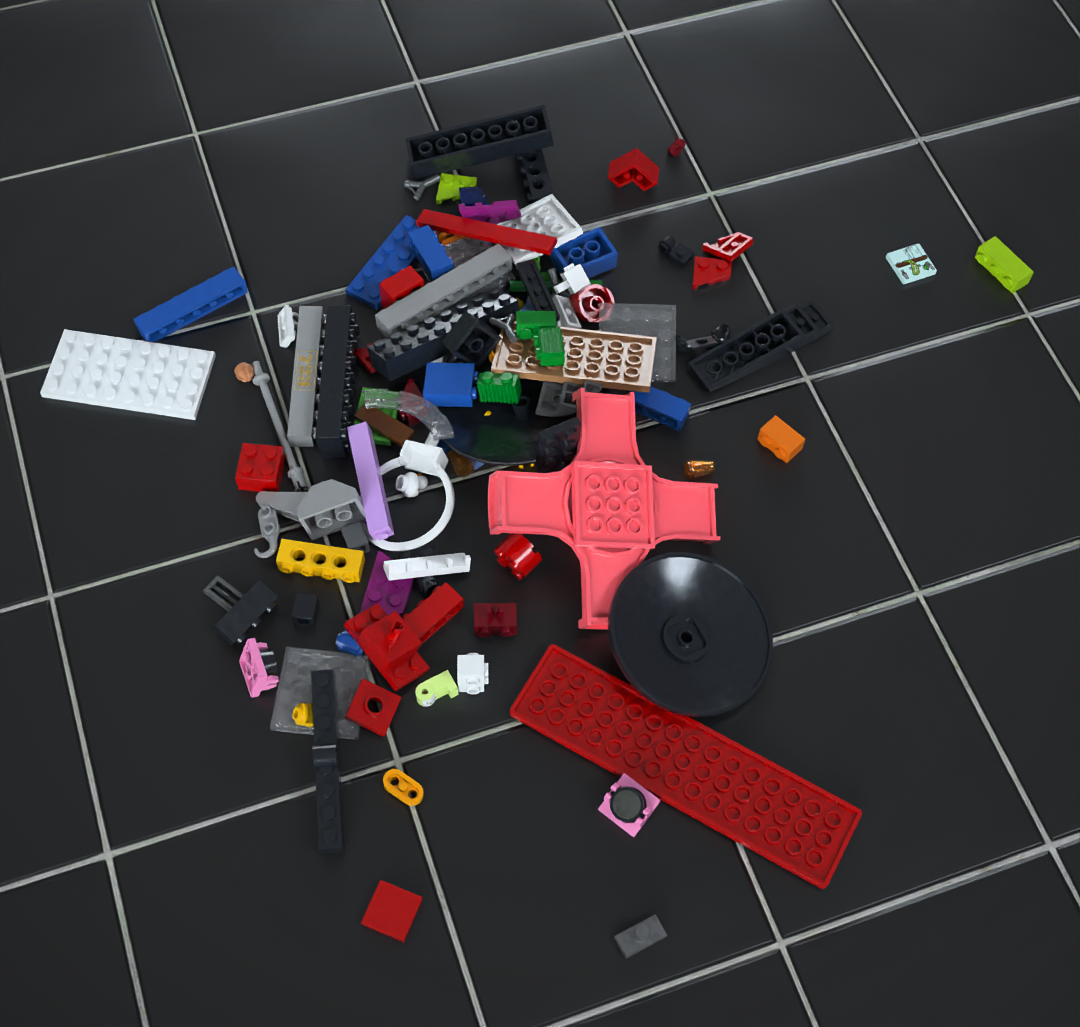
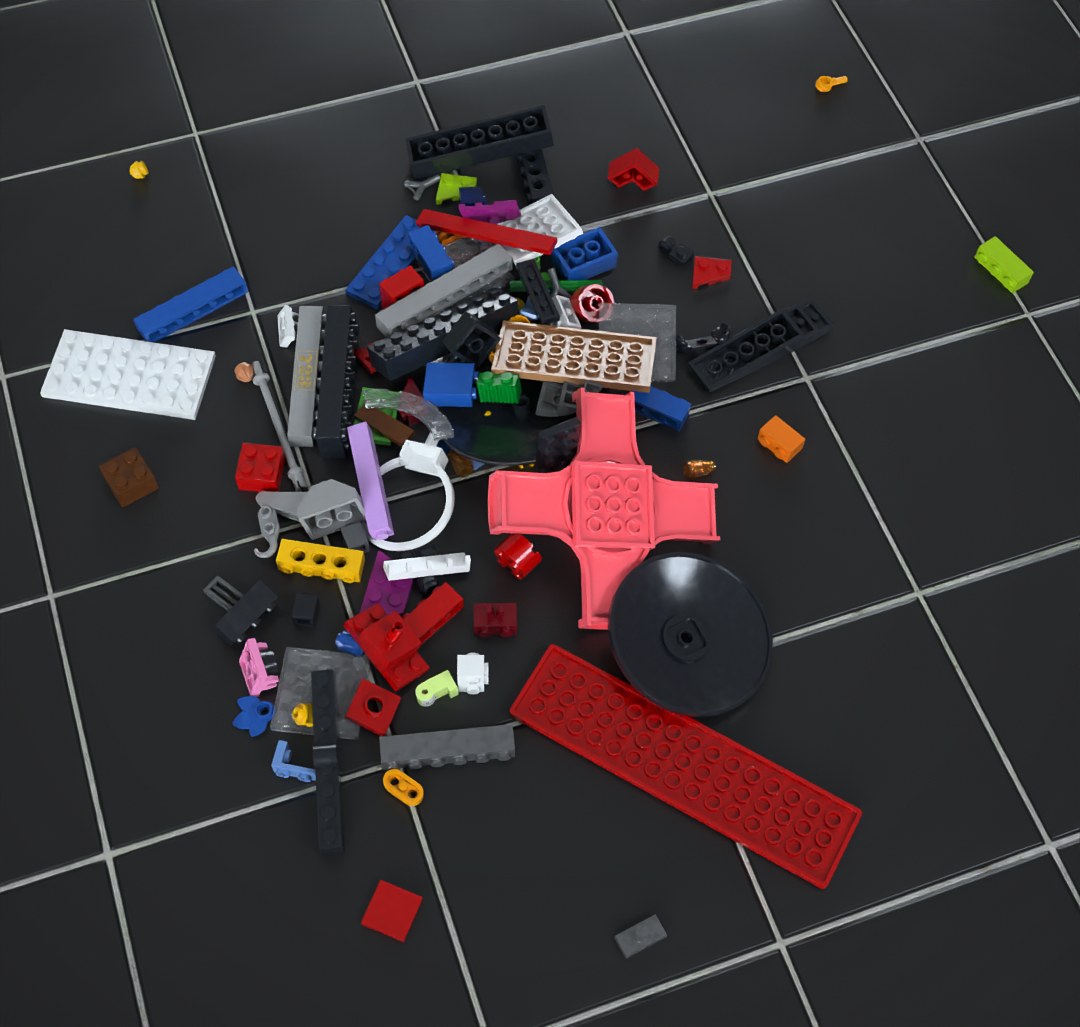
(128, 477): none -> reddish brown brick
(138, 169): none -> yellow plate
(251, 716): none -> blue plate
(283, 756): none -> medium blue bracket
(410, 483): white animal -> none
(447, 747): none -> flat silver brick
(505, 326): dark grey piece -> none
(529, 321): green brick -> none
(550, 346): green brick -> none
(573, 279): white brick -> none
(627, 804): piece -> none
(676, 147): dark red piece -> none
(730, 246): red wing -> none
(825, 83): none -> light orange plate
(911, 263): light aqua tile -> none

